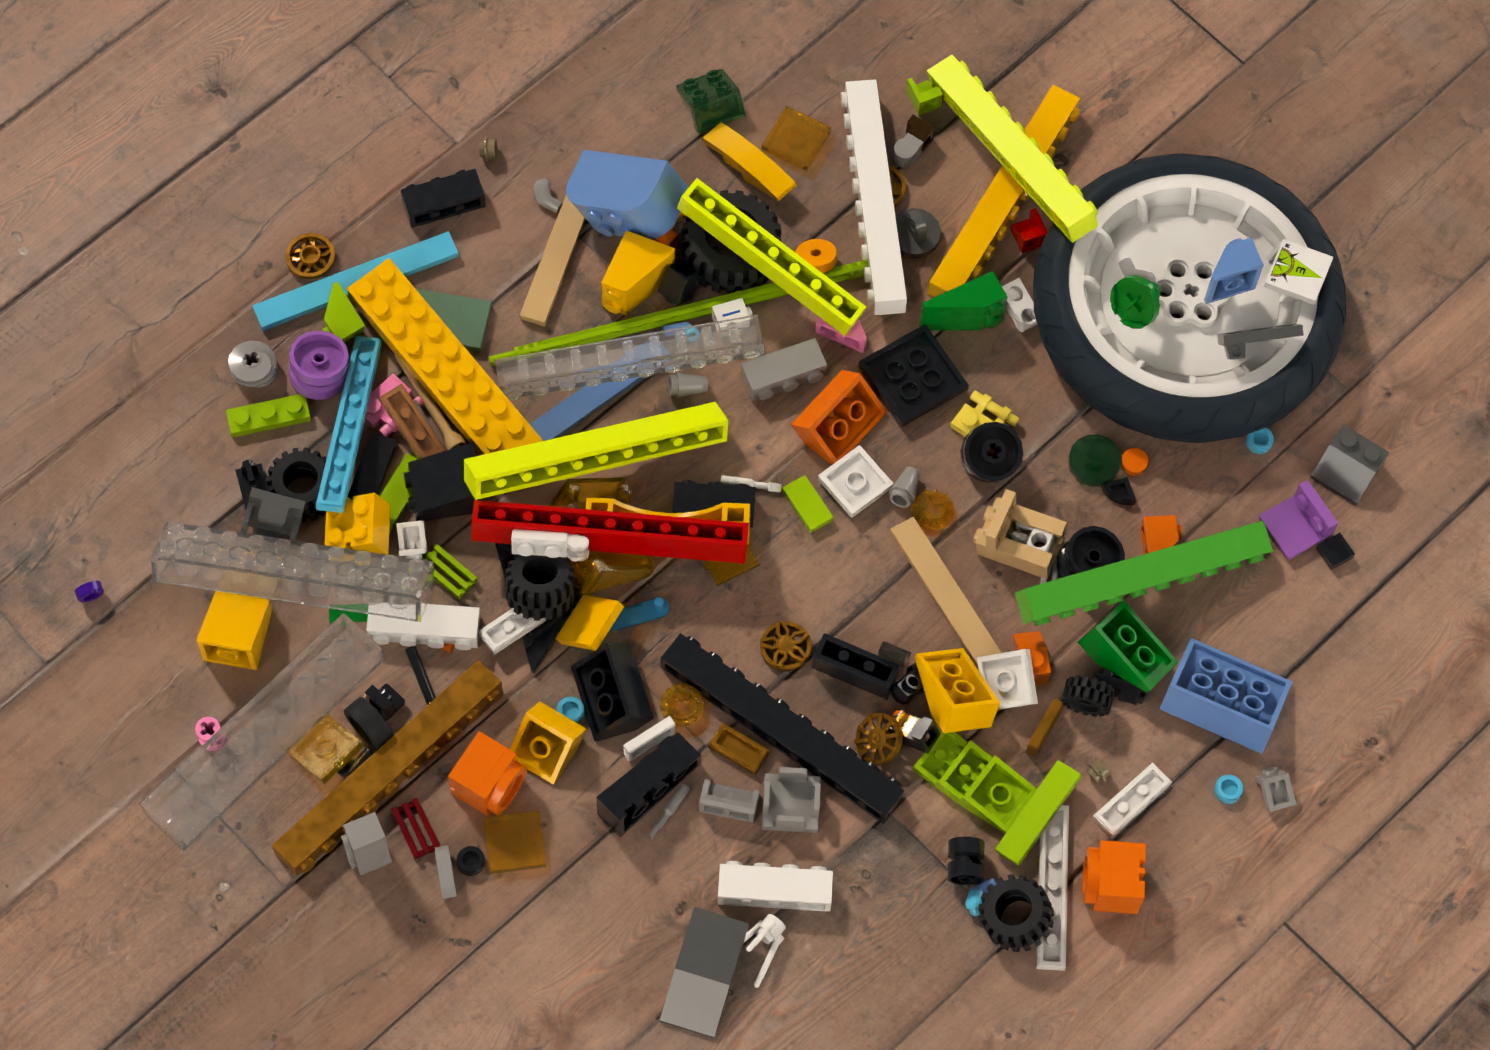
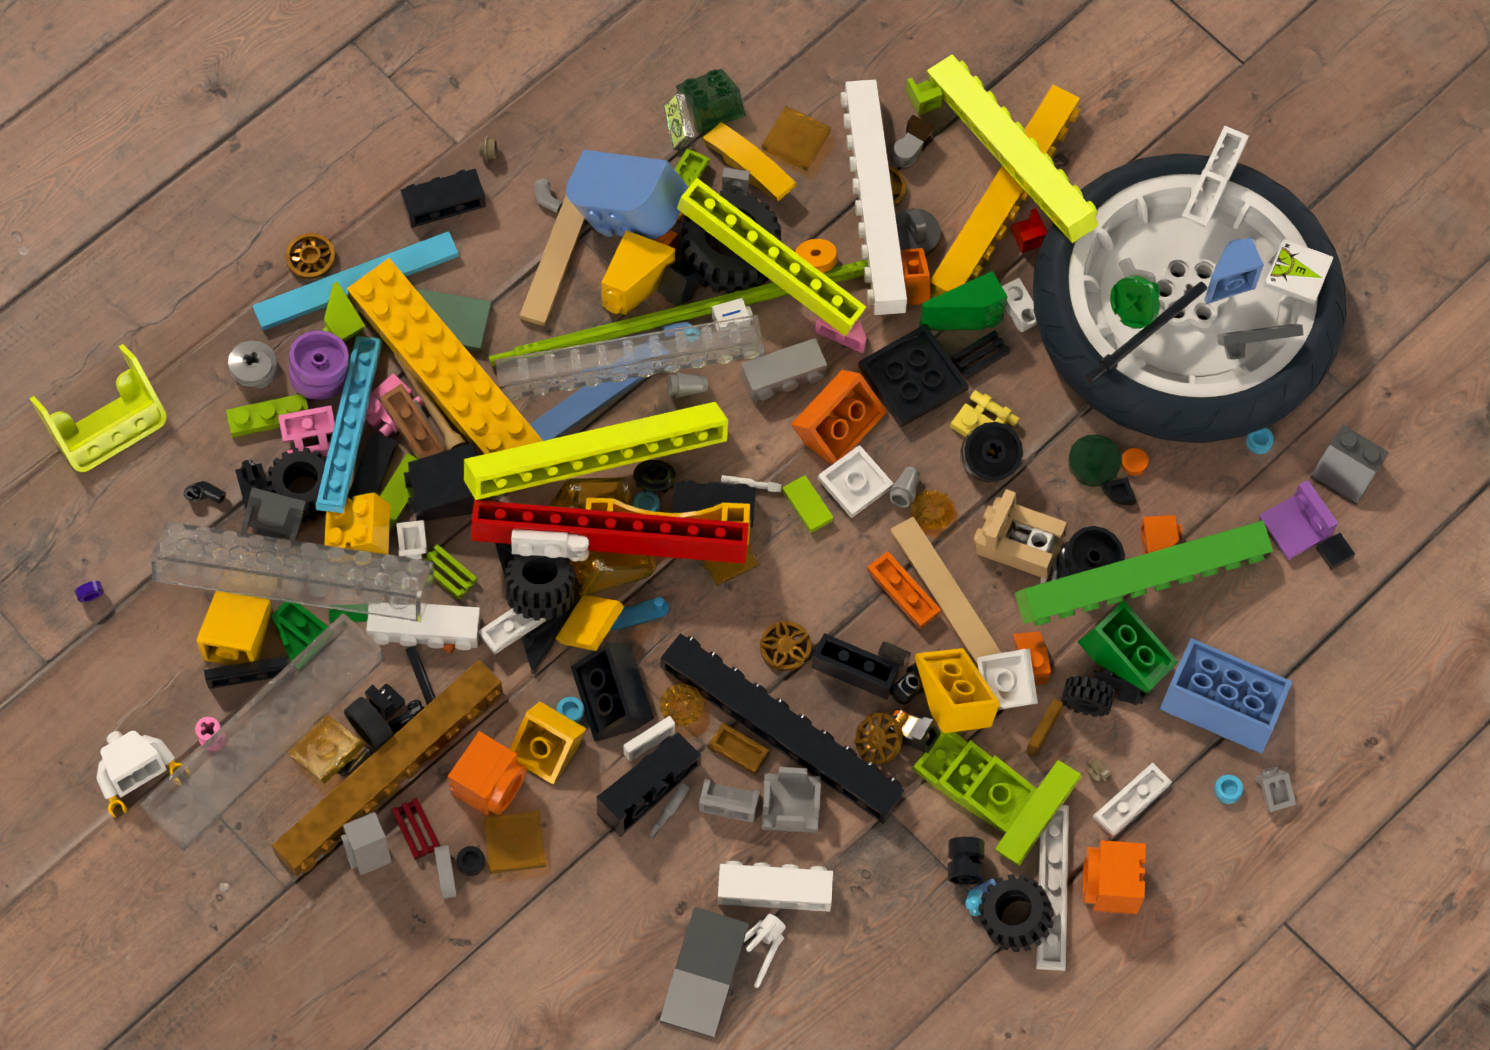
(112, 426): none -> neon yellow windscreen
(129, 763): none -> white torso
(204, 490): none -> black arm
(245, 672): none -> black tile
(296, 627): none -> green wing
(306, 425): none -> bright pink plate
(399, 722): none -> black arm
(647, 501): none -> medium azure tile
(650, 469): none -> black gear
(678, 121): none -> tile
(691, 166): none -> lime plate
(735, 180): none -> light grey bracket
(903, 590): none -> orange plate
(915, 275): none -> orange slope
(997, 343): none -> black tile
(1110, 362): none -> black bar
(1215, 176): none -> white slope

